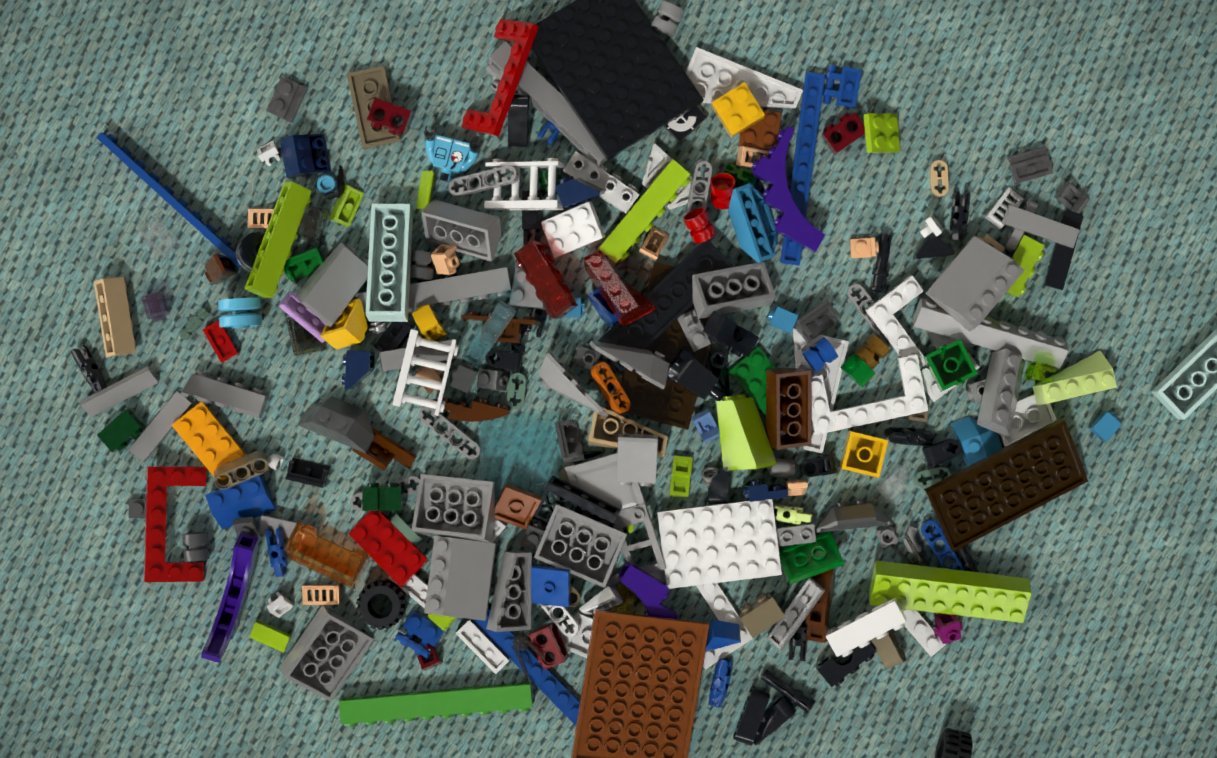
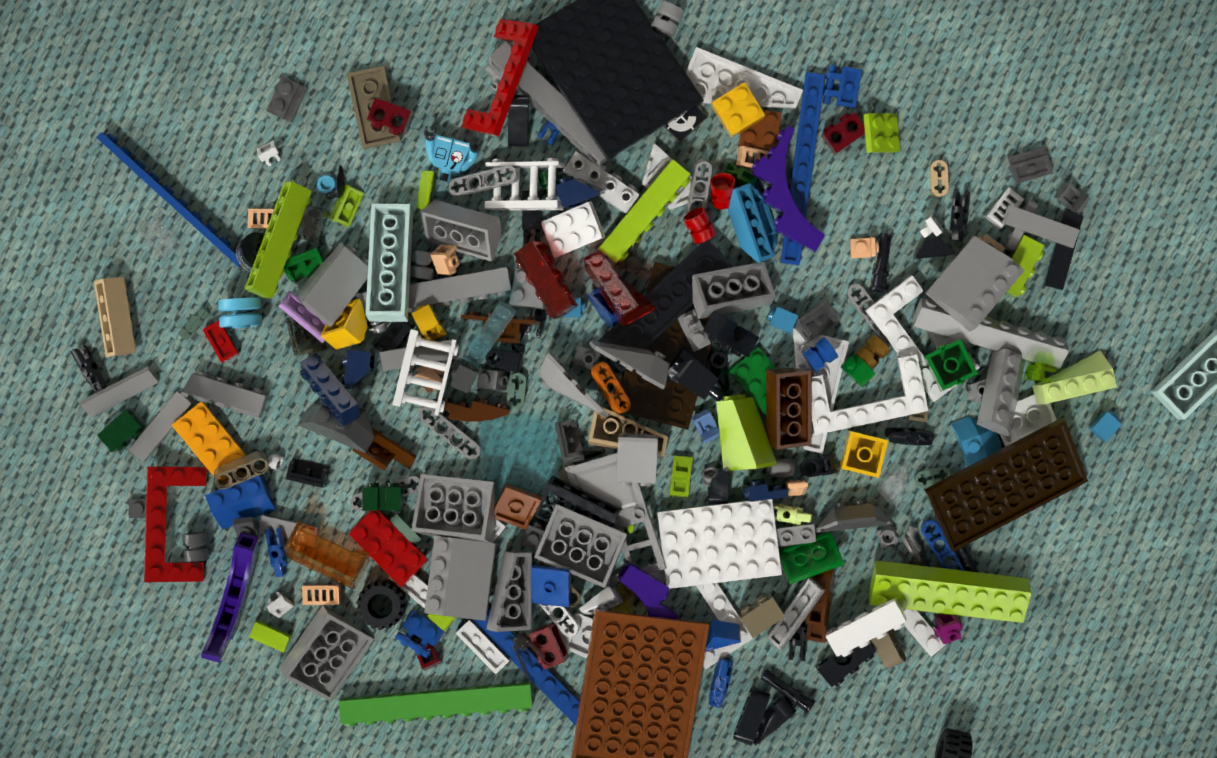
(155, 306): clear purple brick -> none
(219, 269): reddish brown slope -> none
(305, 155): dark blue slope -> none
(329, 389): none -> dark blue brick
(654, 243): light nougat slope -> none
(938, 452): black piece -> none

